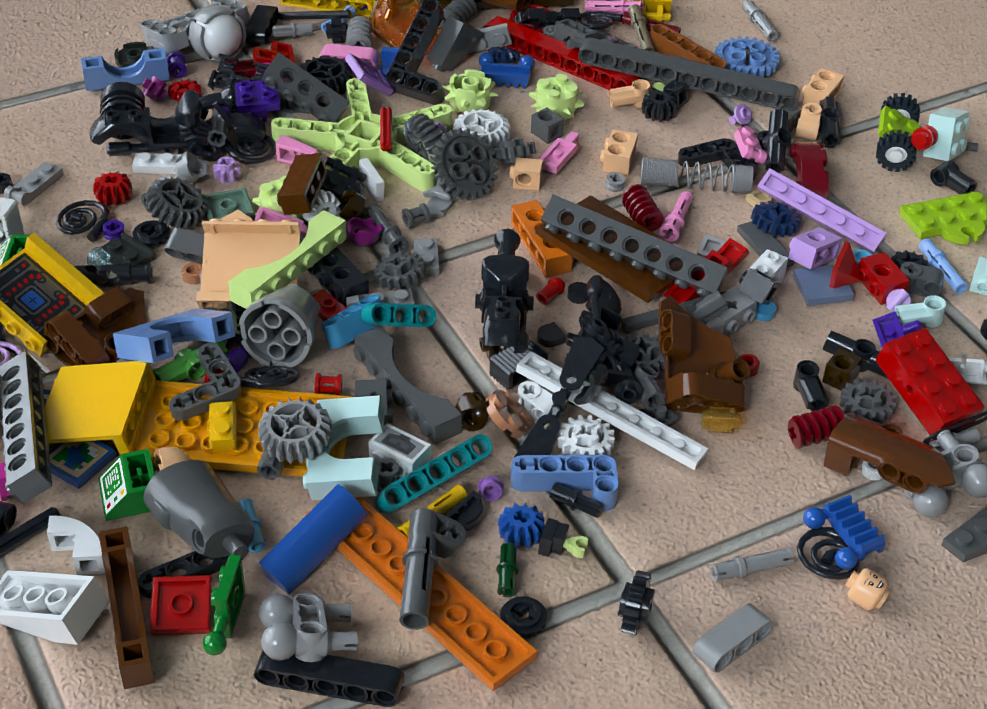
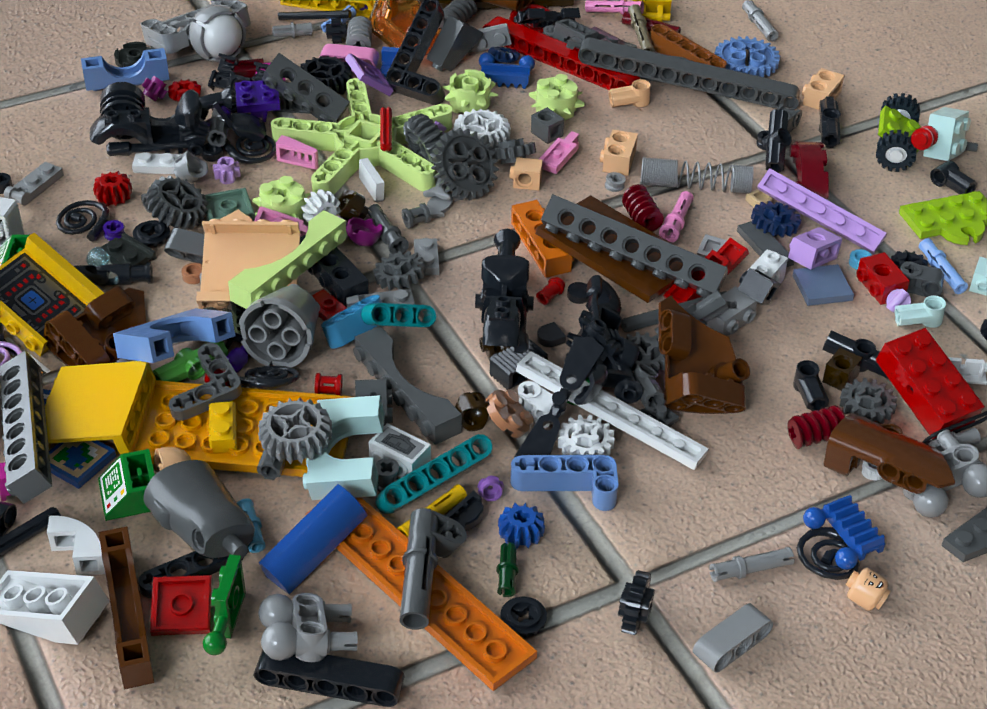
(174, 65): dark purple bush -> none
(261, 23): black beam -> none
(267, 56): red plate -> none
(302, 184): reddish brown brick -> none
(336, 183): black plate -> none
(555, 539): black piece -> none
(576, 500): black axle -> none
(599, 16): black piece -> none
(659, 105): black gear -> none
(678, 89): black piece -> none
(720, 149): black beam -> none
(720, 419): clear yellow brick -> none
(742, 115): lavender plate -> none
(749, 144): bright pink plate -> none
(753, 363): red axle -> none
(765, 312): dark azure tile -> none
(809, 121): light nougat piece -> none
(845, 269): red slope -> none
(889, 327): dark purple plate -> none

